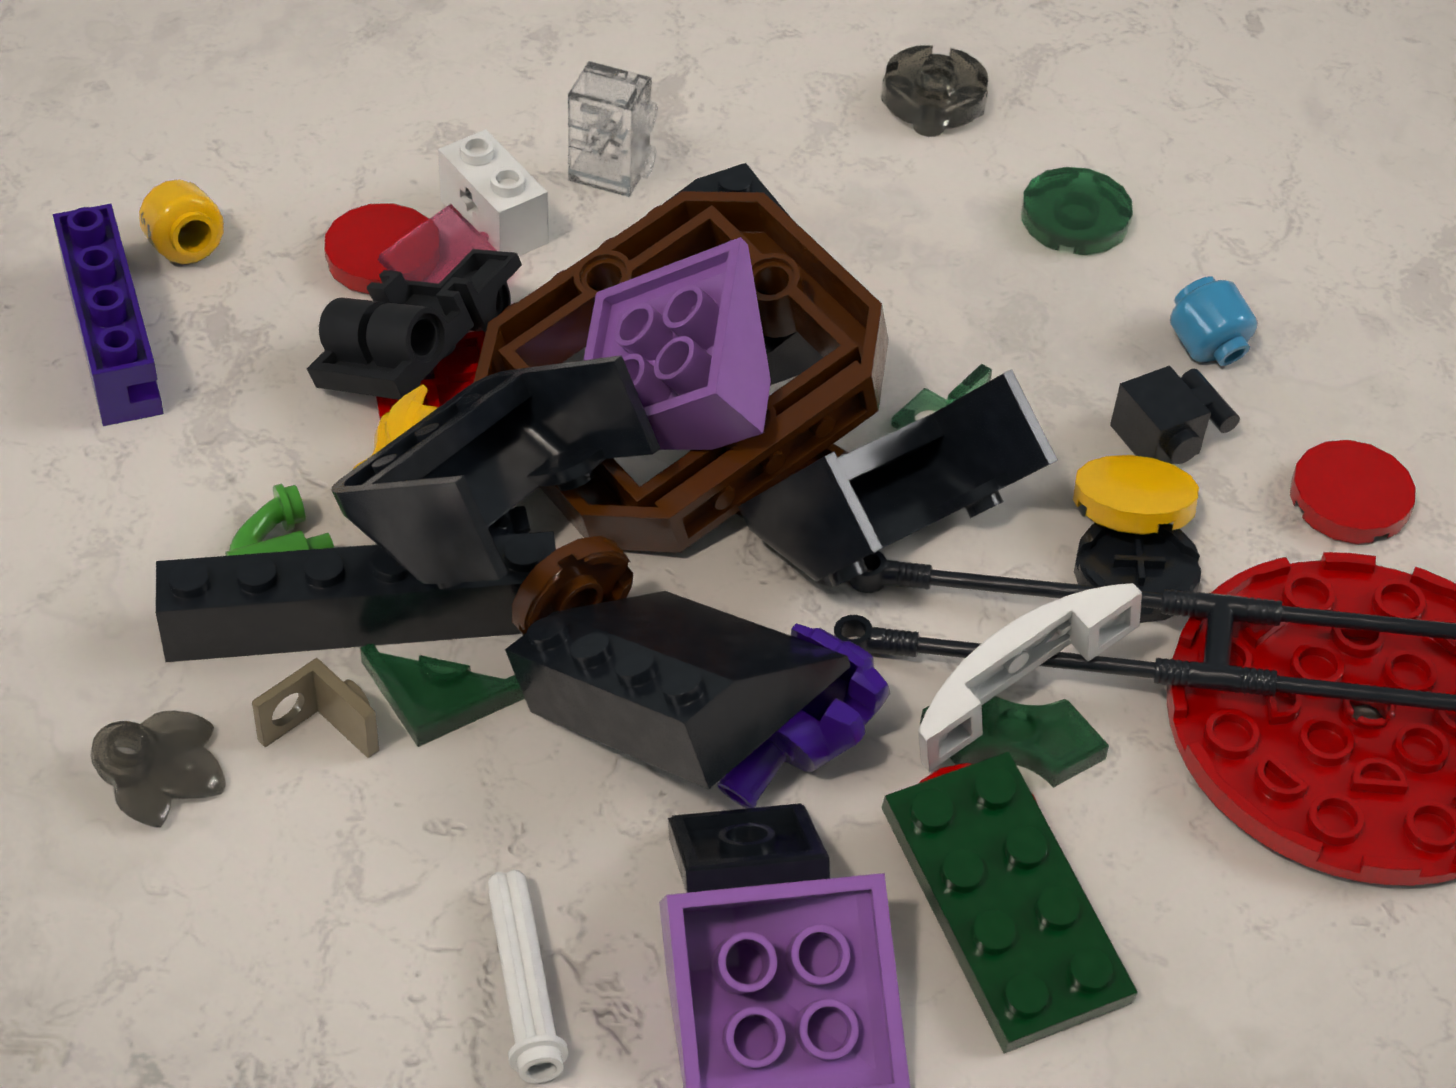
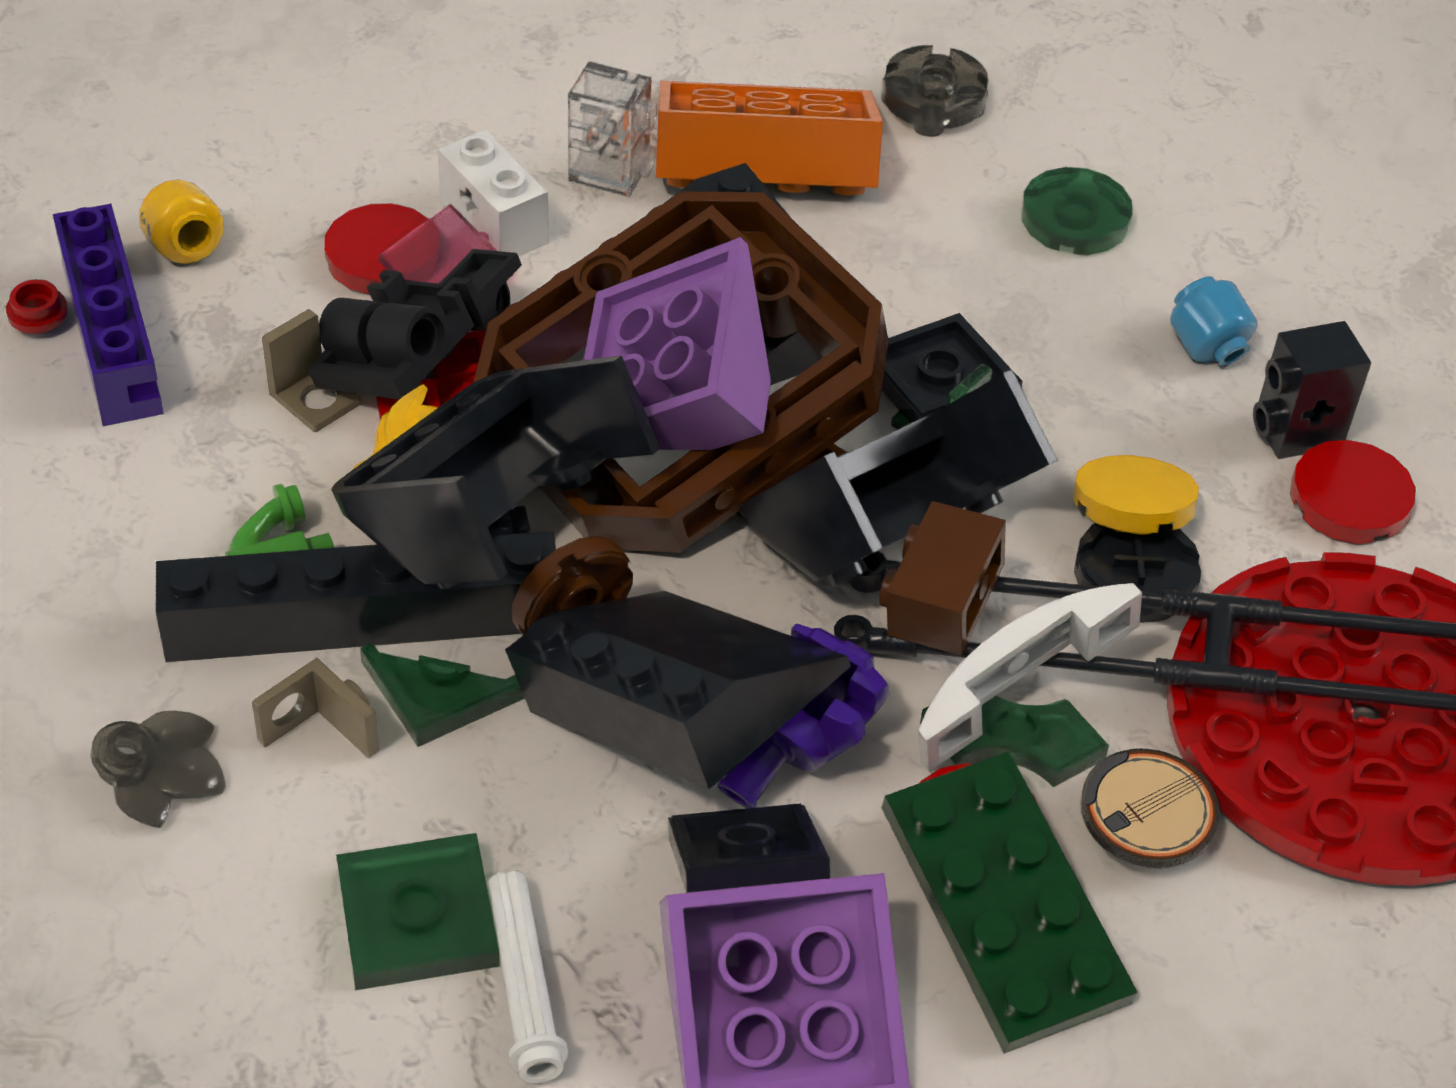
(36, 307): none -> red plate
(287, 356): none -> dark tan bracket
(417, 911): none -> clear green tile
(778, 131): none -> orange slope
(932, 361): none -> black tile
(944, 577): none -> reddish brown brick
(1149, 808): none -> piece
(1169, 414): black brick -> none
(1310, 388): none -> black brick

